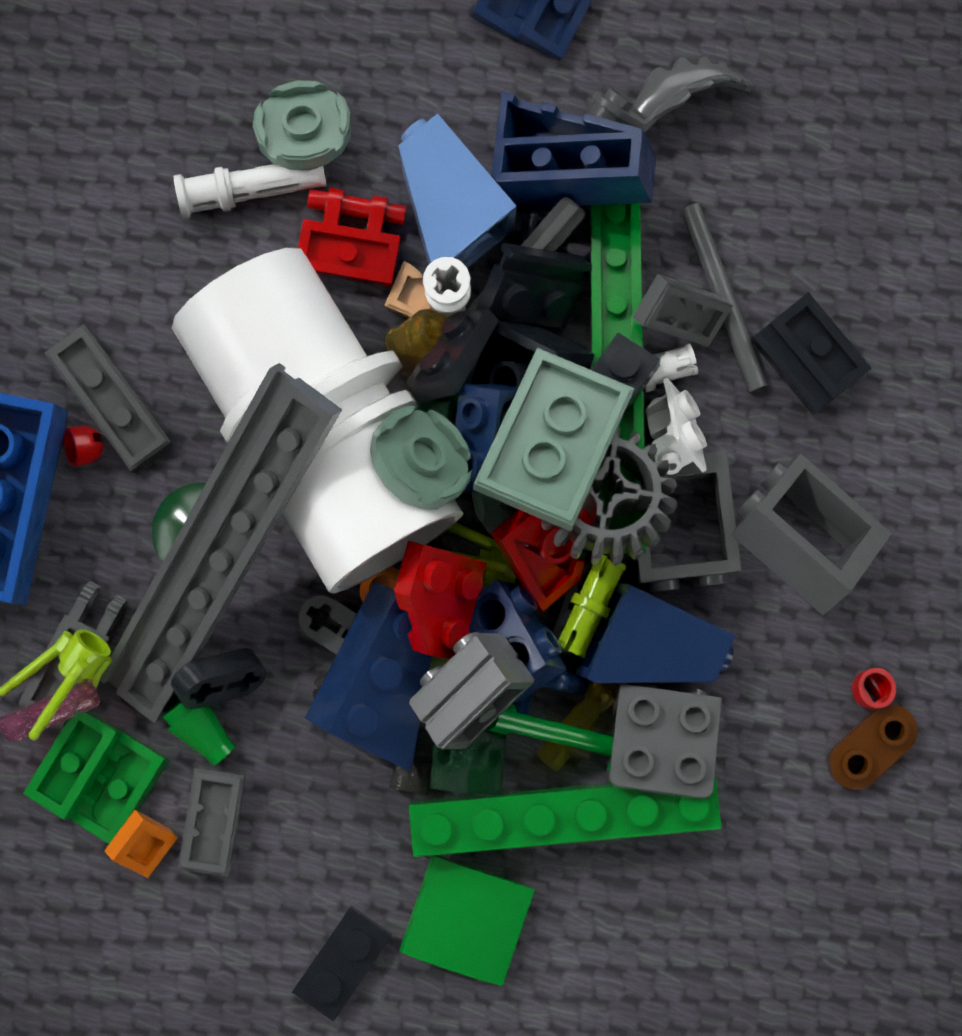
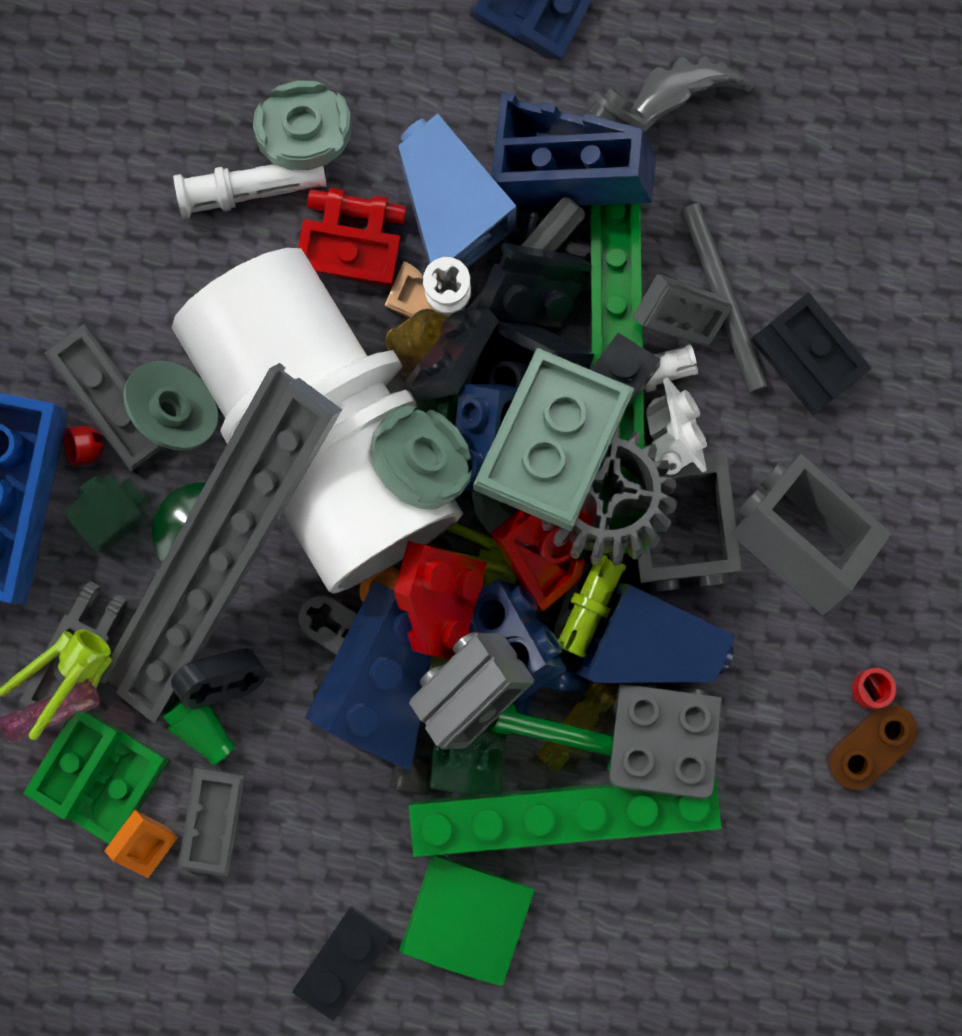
(106, 510): none -> clear green brick
(170, 405): none -> sand green dish

